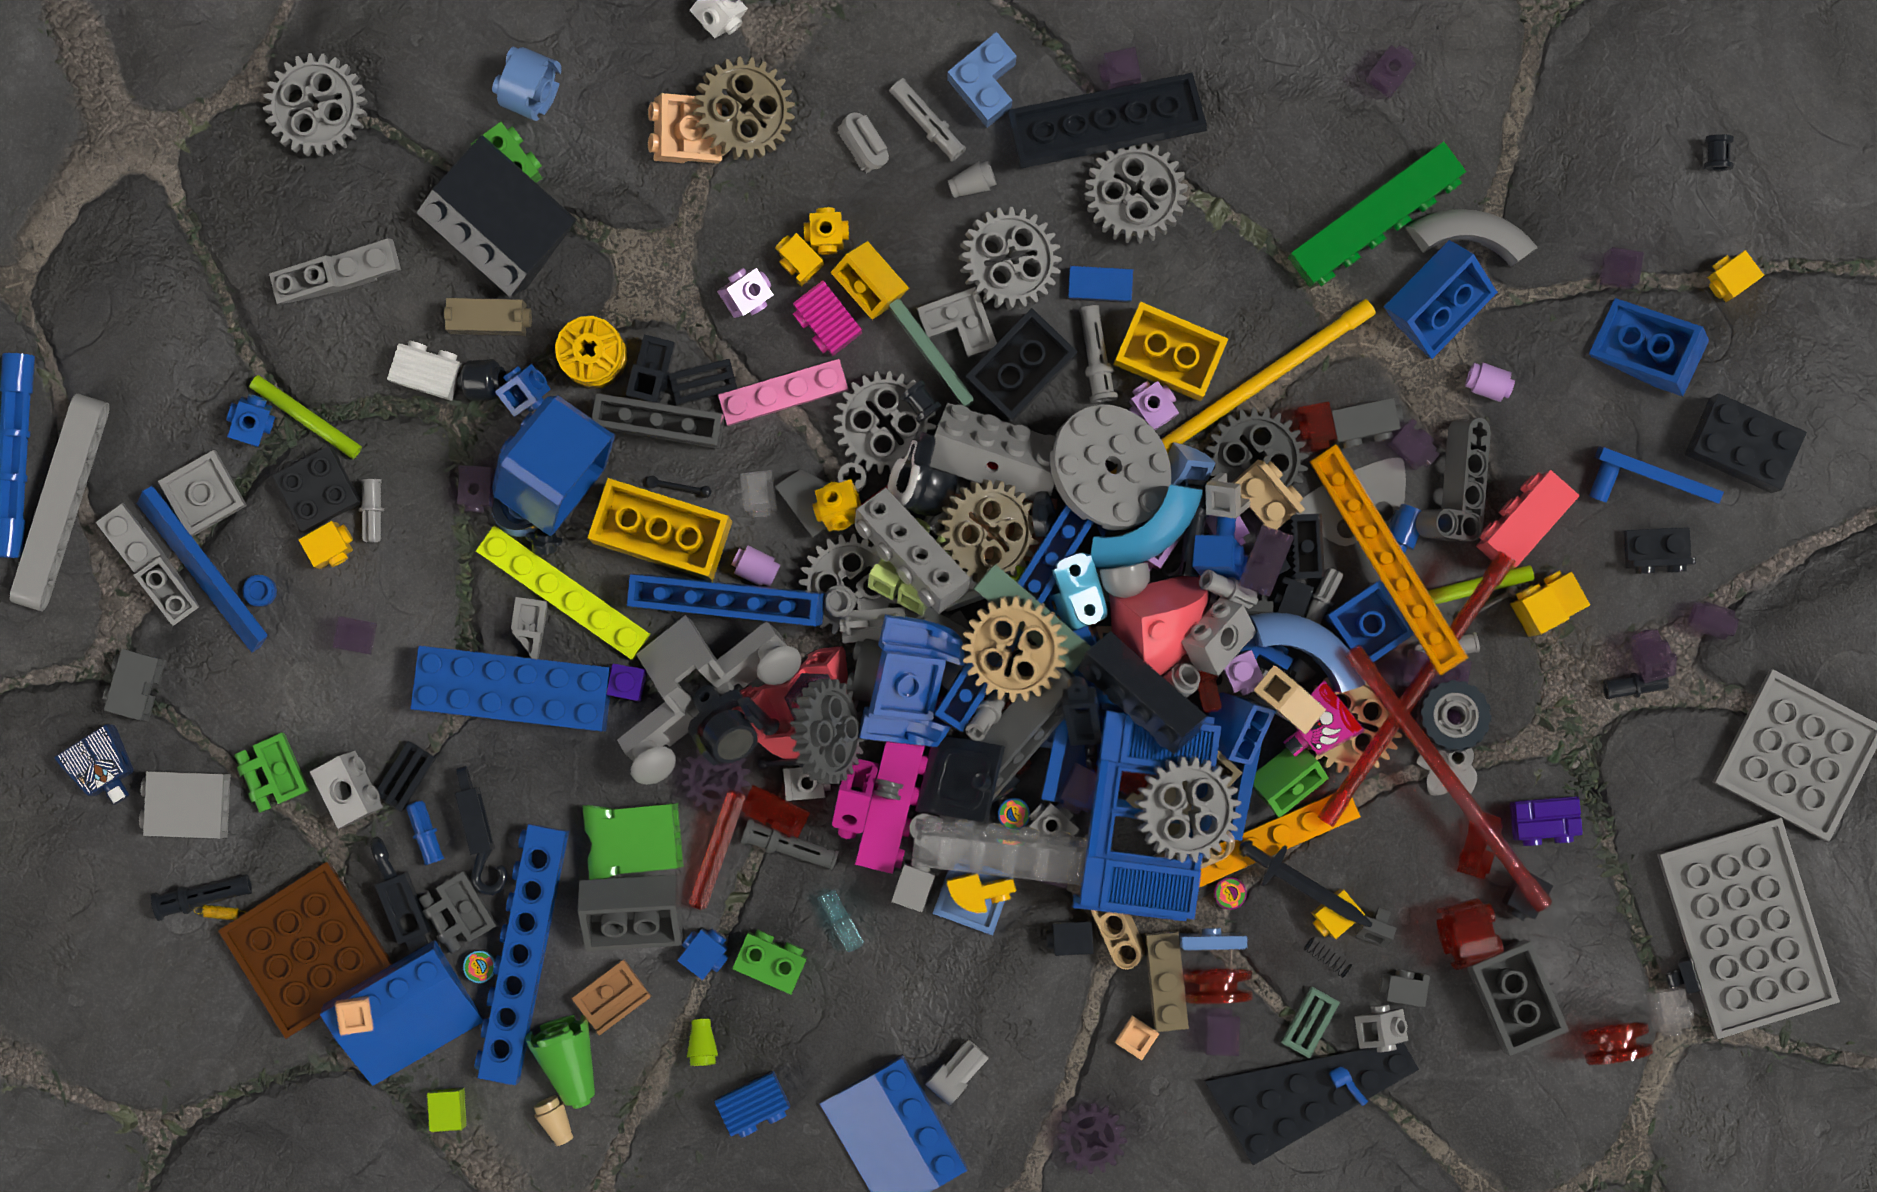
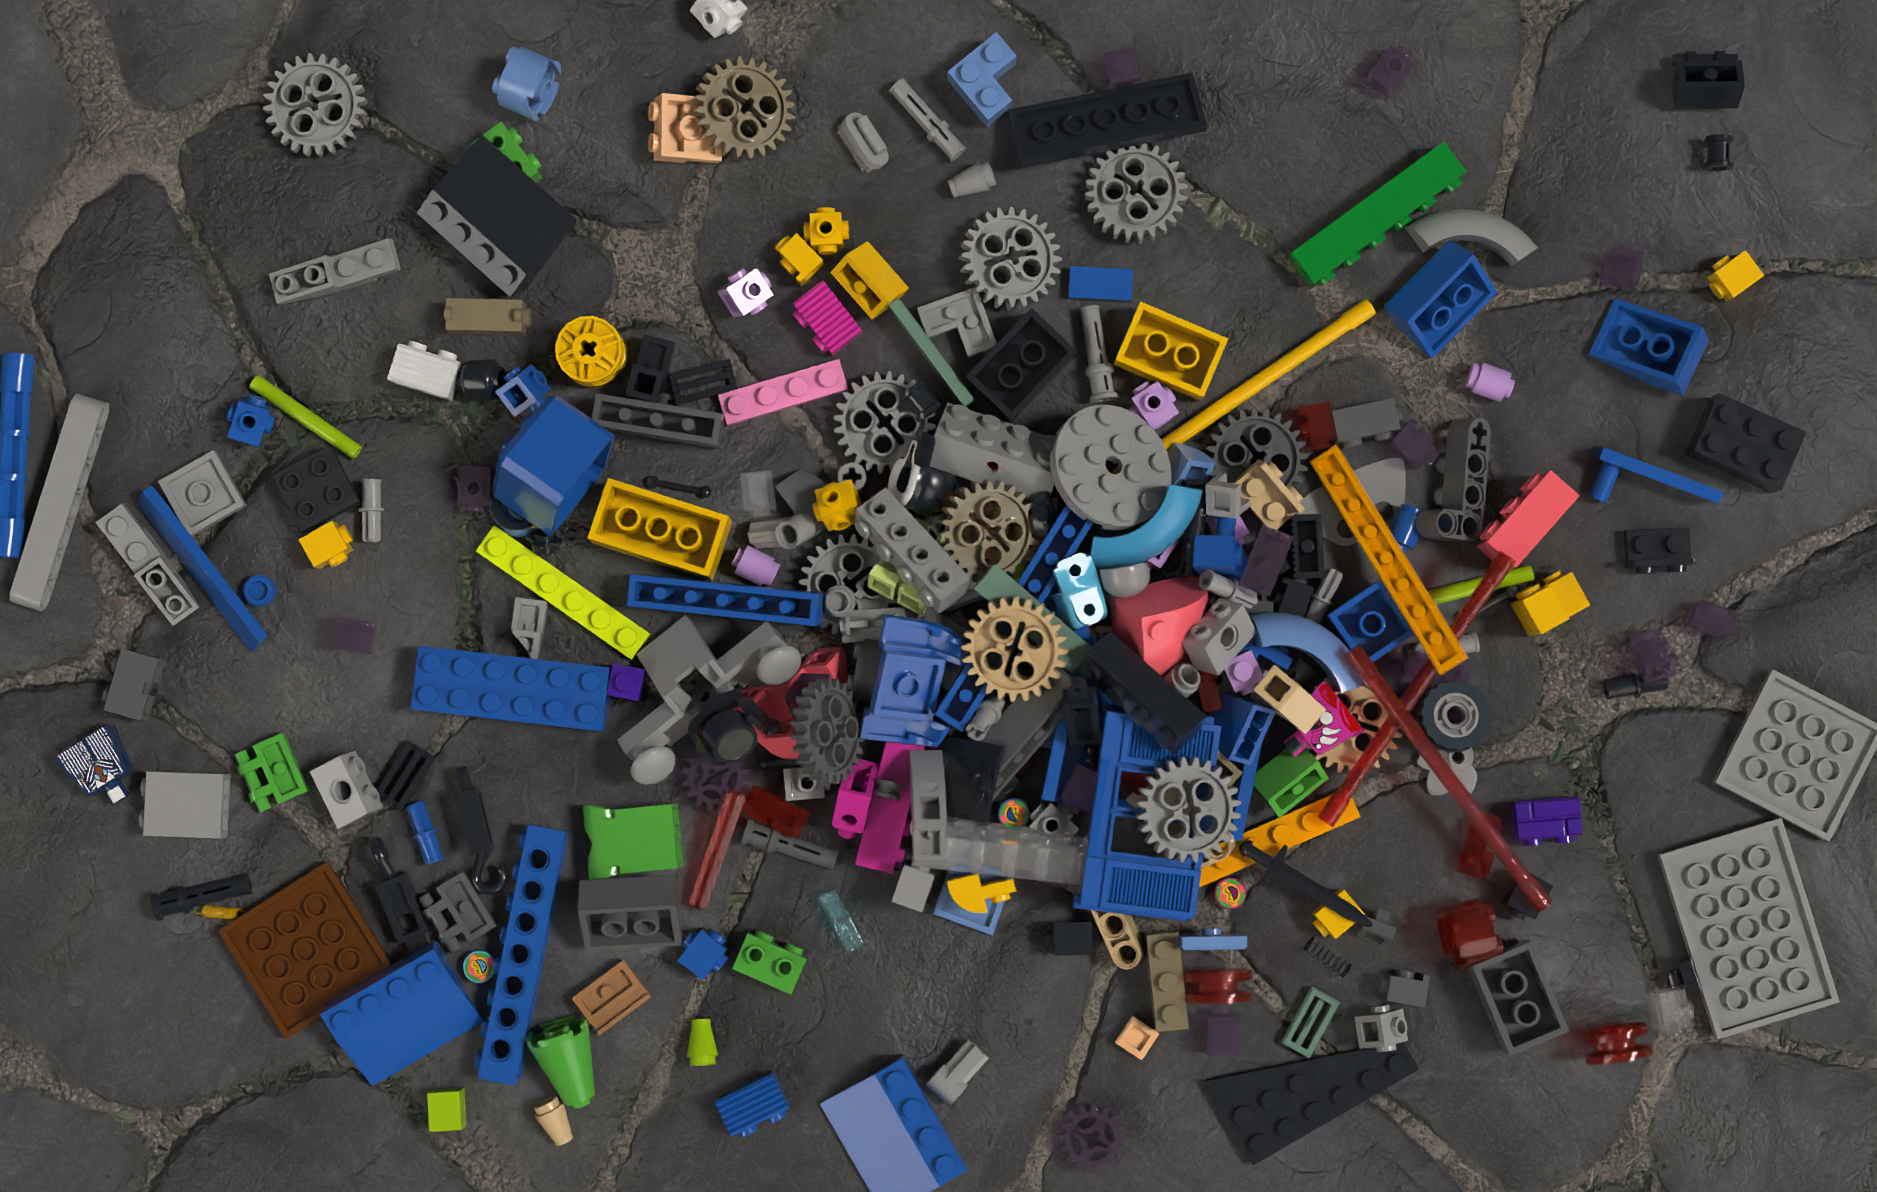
(354, 1015): light nougat tile -> none
(781, 532): none -> light grey piece
(928, 807): none -> light grey slope
(1341, 1077): blue hand -> none
(1707, 80): none -> black brick

